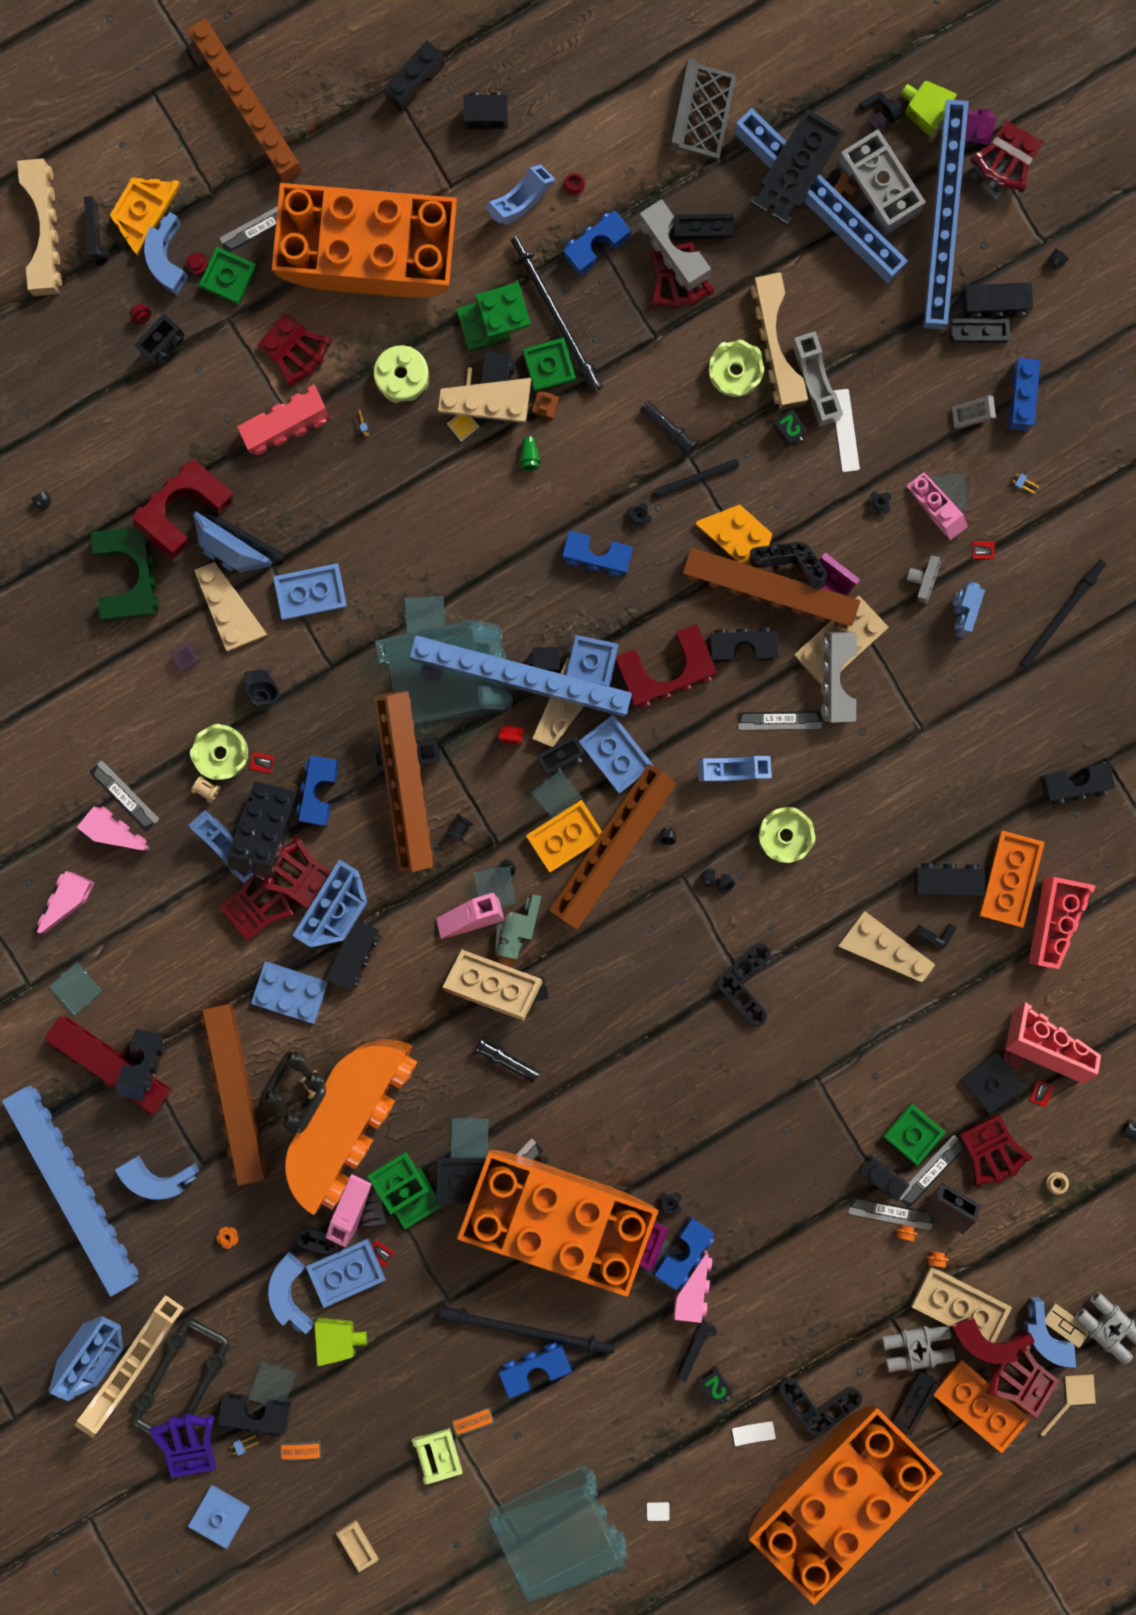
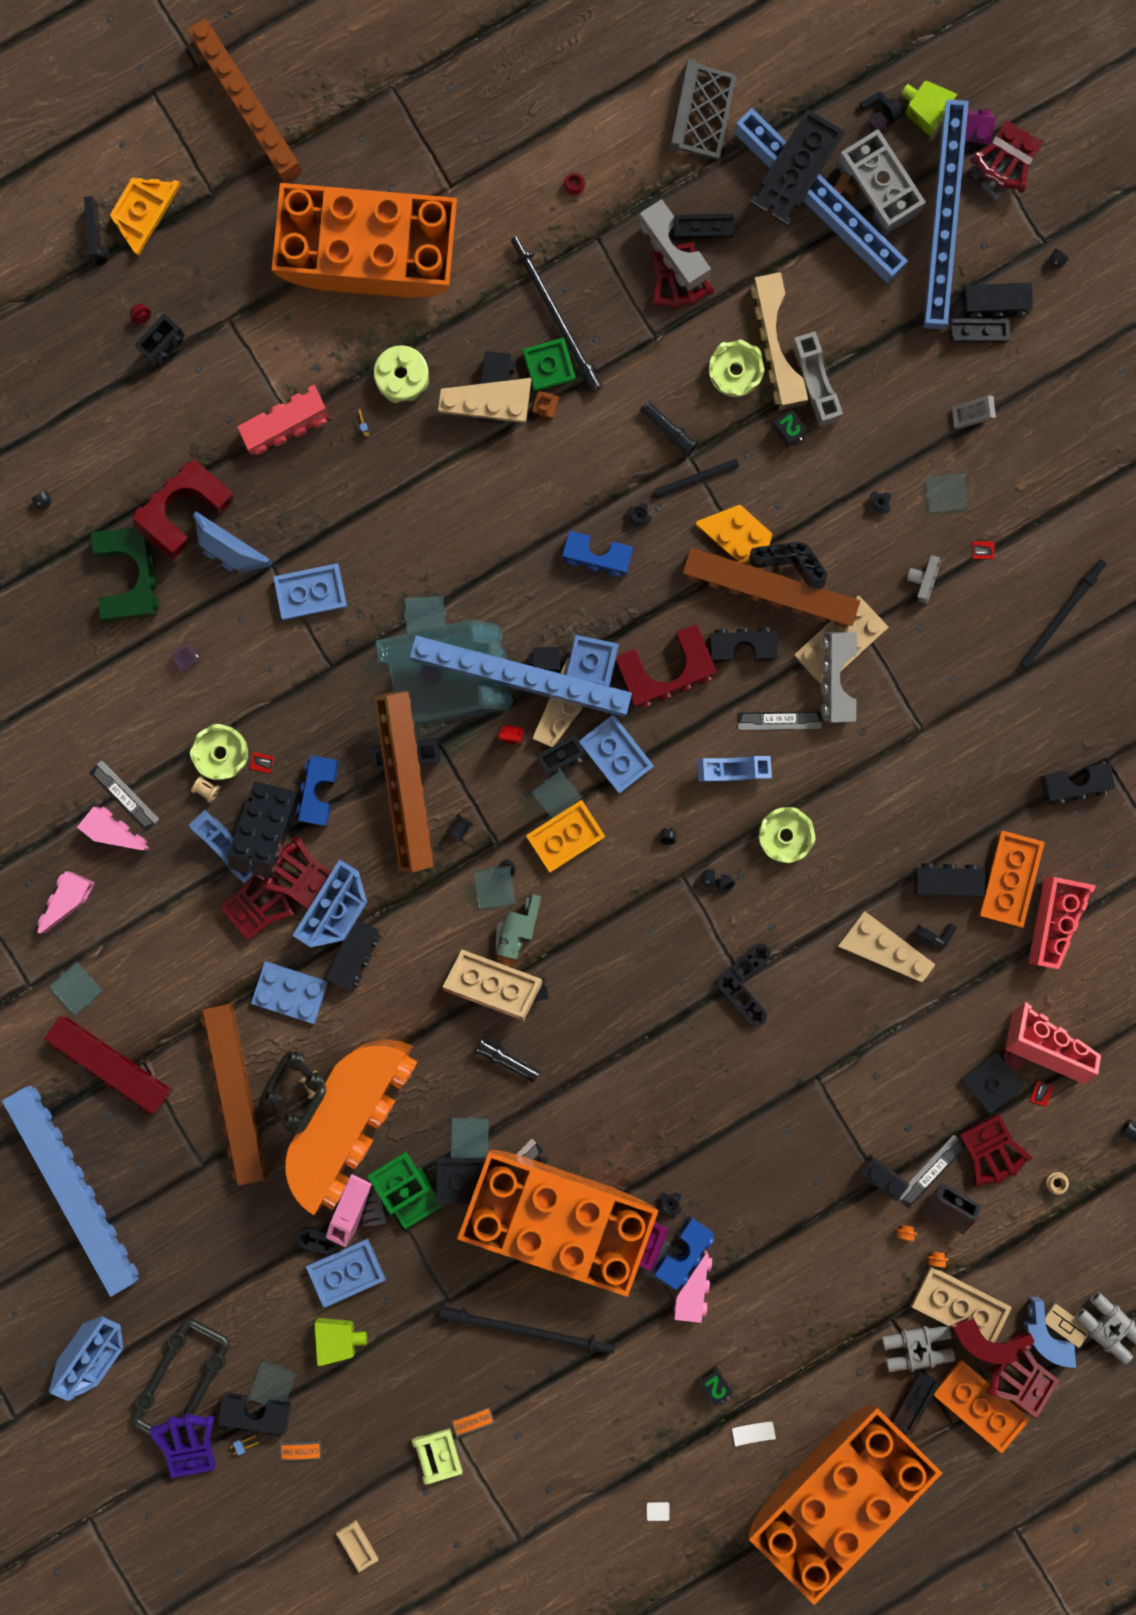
(42, 269): tan arch -> none
(130, 1366): tan arch -> none
(137, 1080): black arch -> none
(145, 1184): medium blue arch -> none
(155, 252): medium blue arch -> none
(196, 263): dark red plate -> none
(219, 1516): medium blue plate -> none
(227, 276): green plate -> none
(231, 615): tan wing -> none
(233, 1237): orange plate -> none
(246, 536): black bar -> none
(250, 230): sticker -> none
(260, 689): black cap -> none
(280, 1294): medium blue arch -> none
(284, 338): dark red plate -> none
(382, 1253): sticker -> none
(421, 65): black arch -> none
(463, 426): piece -> none
(471, 916): bright pink slope -> none
(485, 111): black brick -> none
(493, 317): green bracket -> none
(521, 197): medium blue arch -> none
(529, 455): green cone -> none
(551, 1359): blue arch -> none
(559, 1535): clear light blue windscreen -> none
(610, 230): blue arch -> none
(613, 846): dark orange brick -> none
(702, 1330): black hinge -> none
(812, 1412): black beam -> none
(838, 577): magenta bracket -> none
(846, 434): white sticker -> none
(890, 1213): sticker -> none
(914, 1134): green plate -> none
(941, 510): bright pink slope -> none
(967, 604): medium blue plate -> none
(1020, 481): piece -> none
(1025, 383): blue arch -> none
(1079, 1391): tan piece -> none

